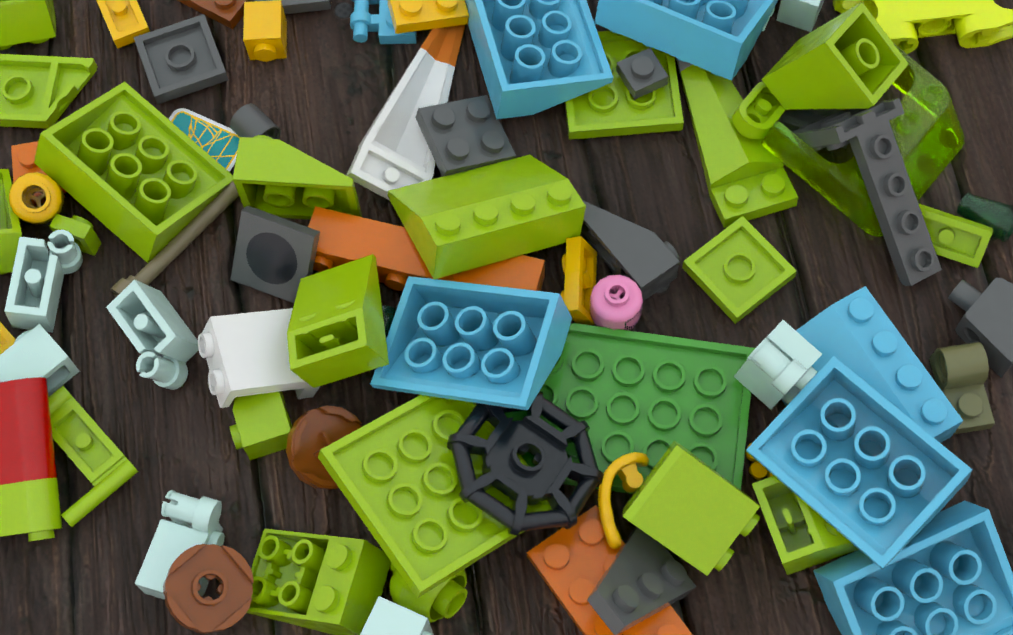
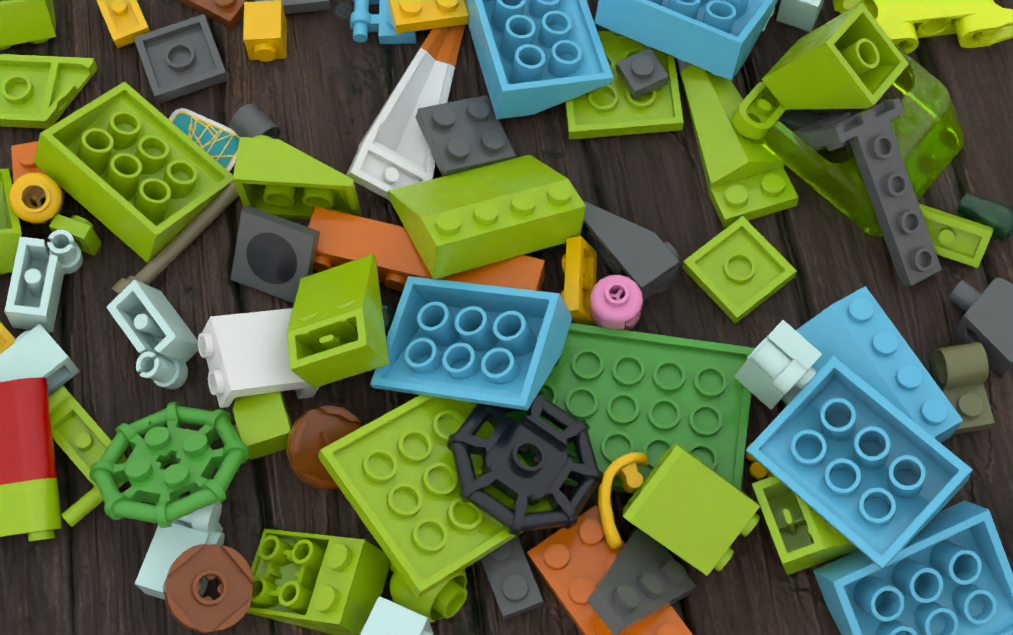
(160, 448): none -> bright green plate
(511, 579): none -> dark grey plate

